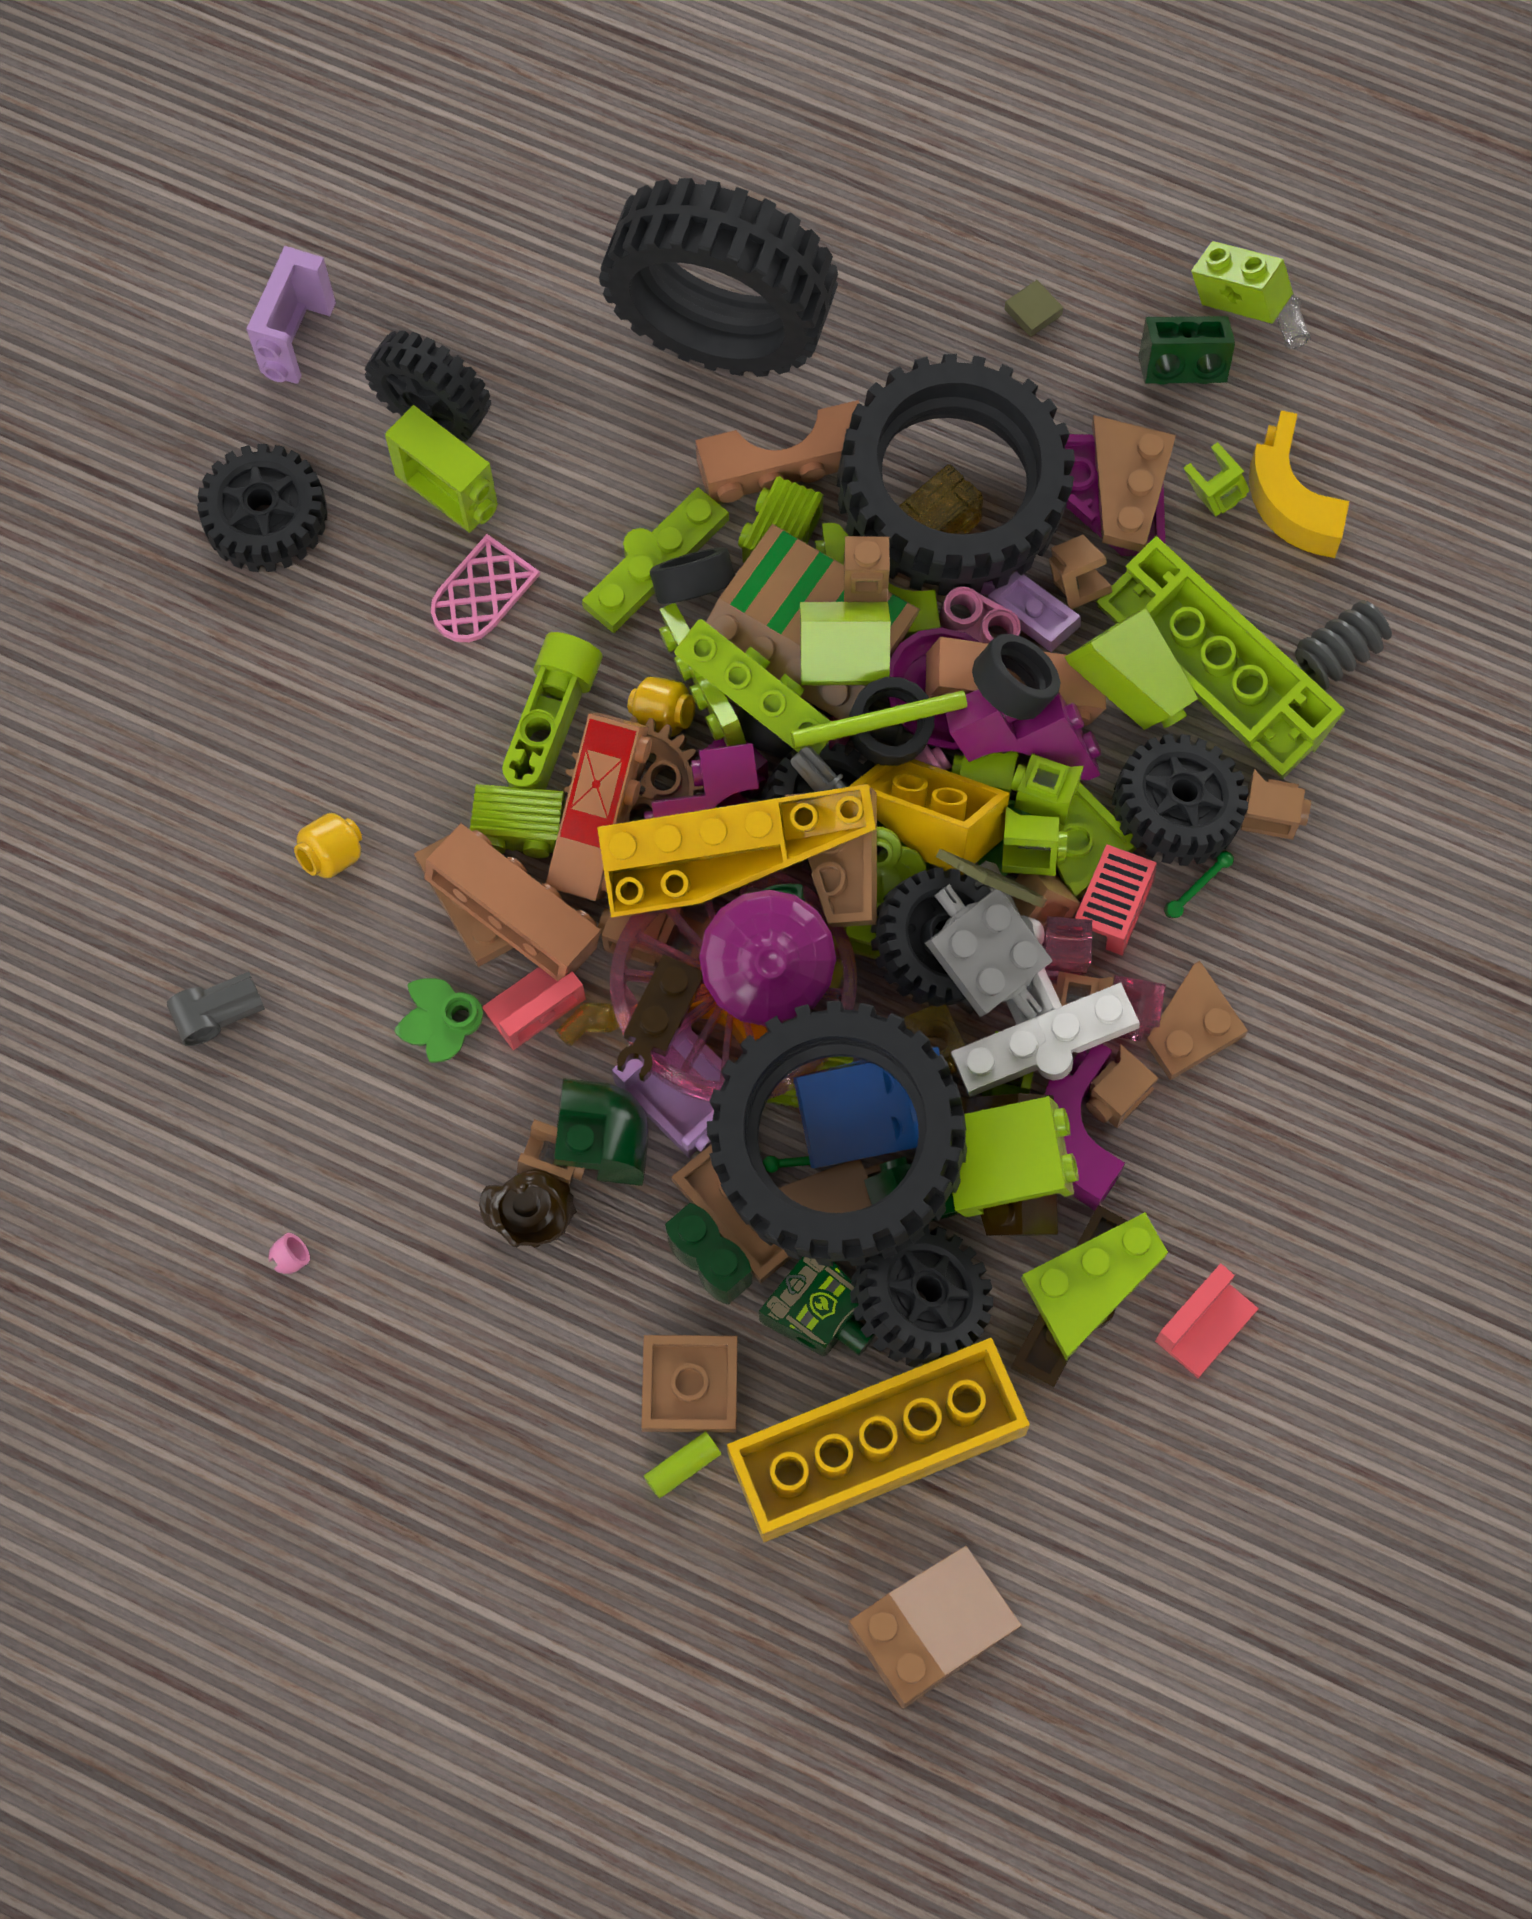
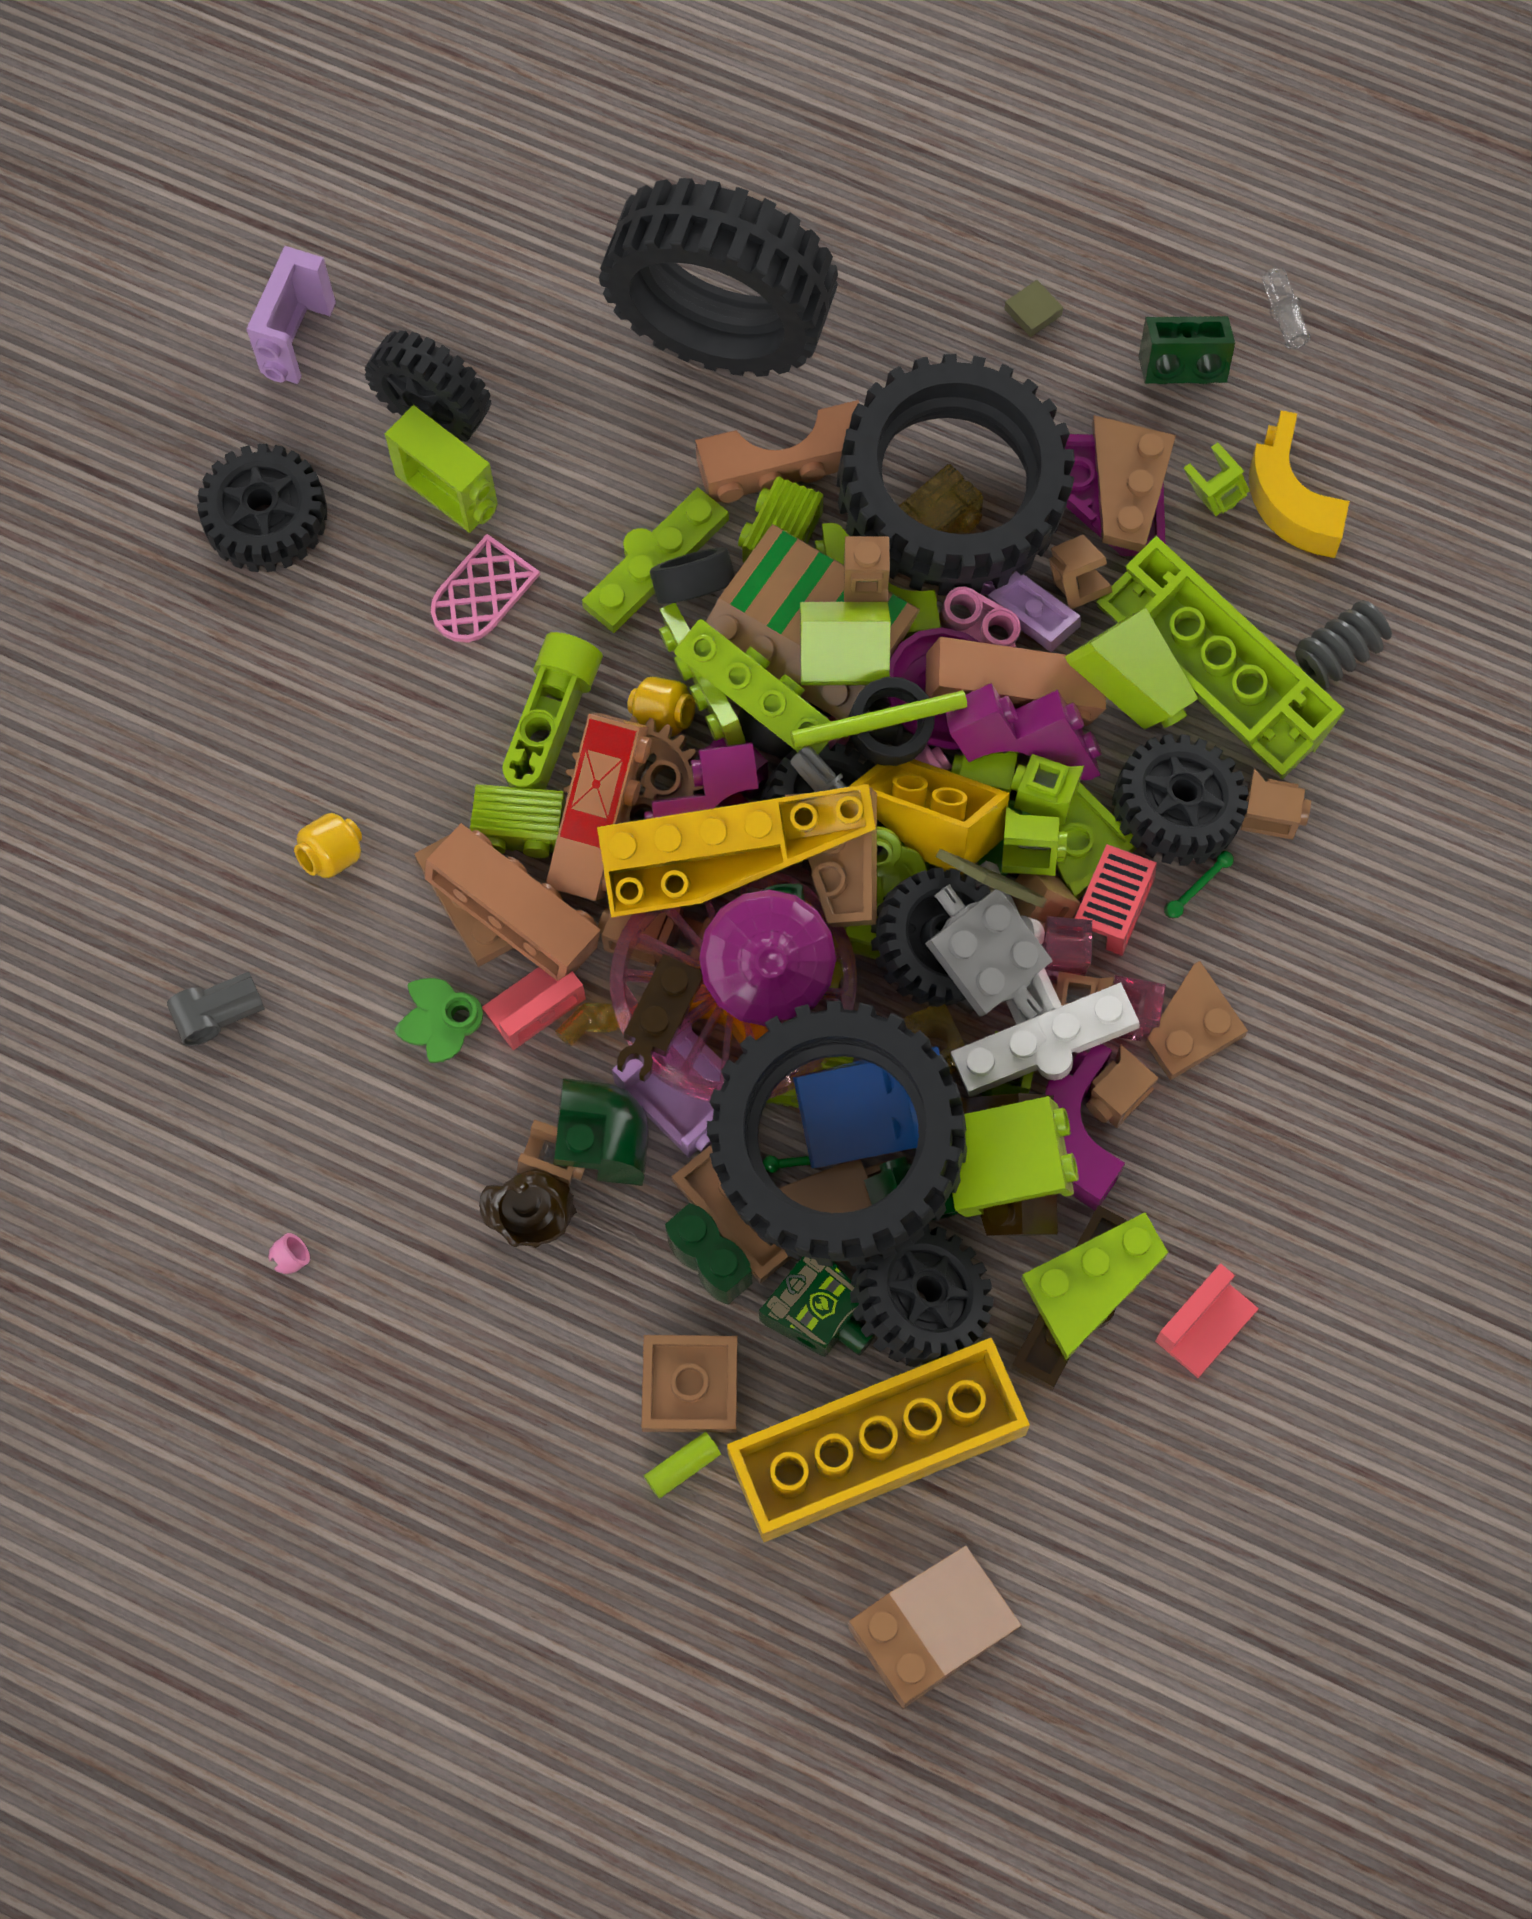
(1003, 689): black tyre -> none
(1242, 282): lime brick -> none

